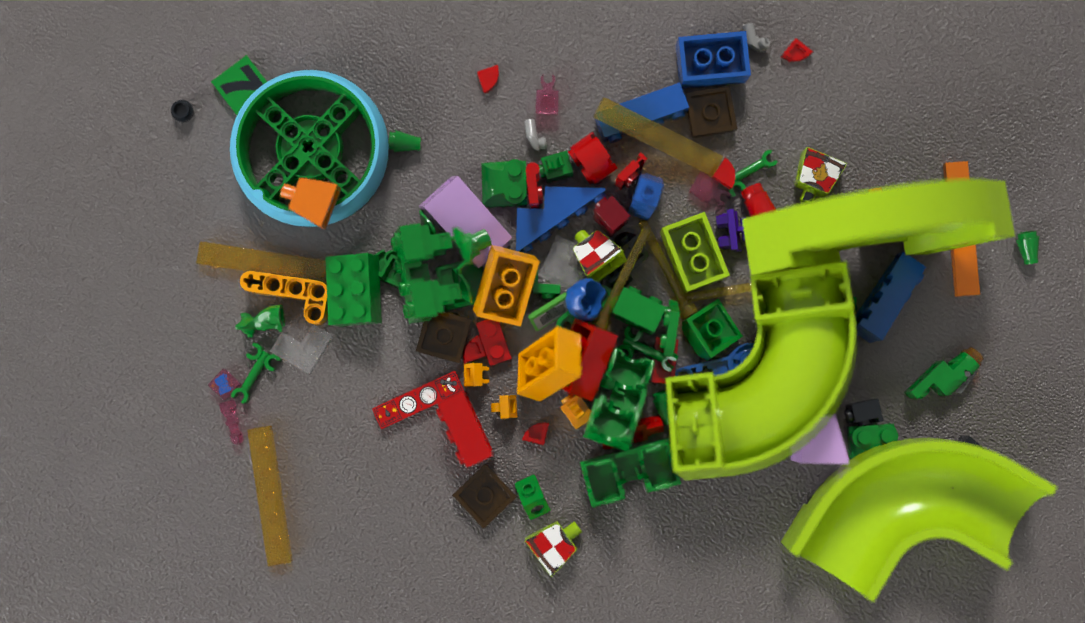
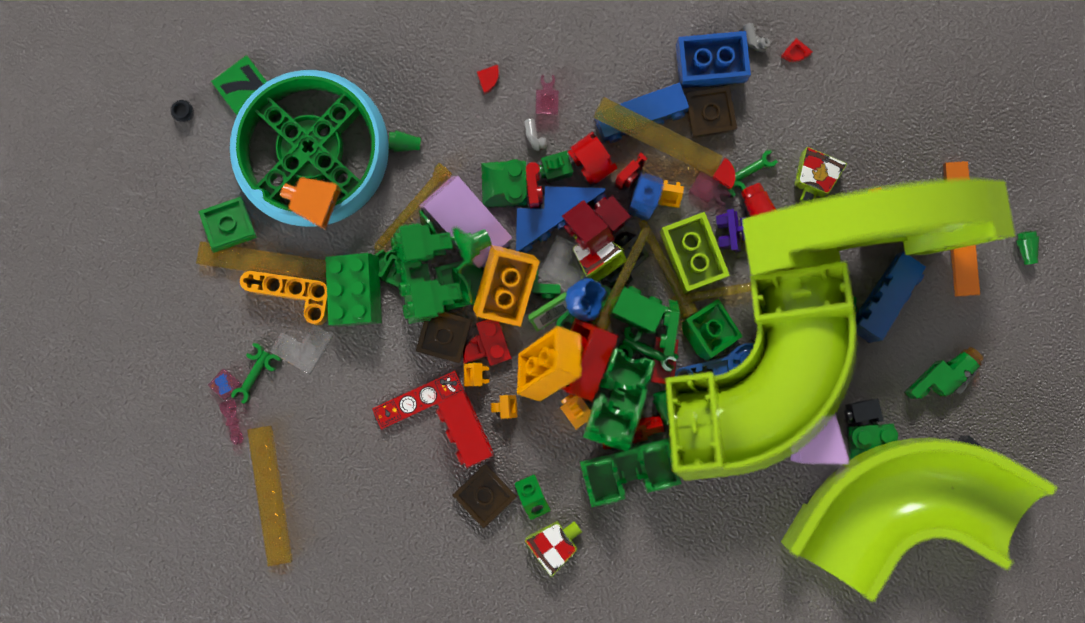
(227, 224): none -> green tile
(268, 318): green animal -> none
(439, 175): none -> clear yellow piece
(536, 433): red tile -> none
(587, 227): none -> dark red brick
(671, 195): none -> light orange tile

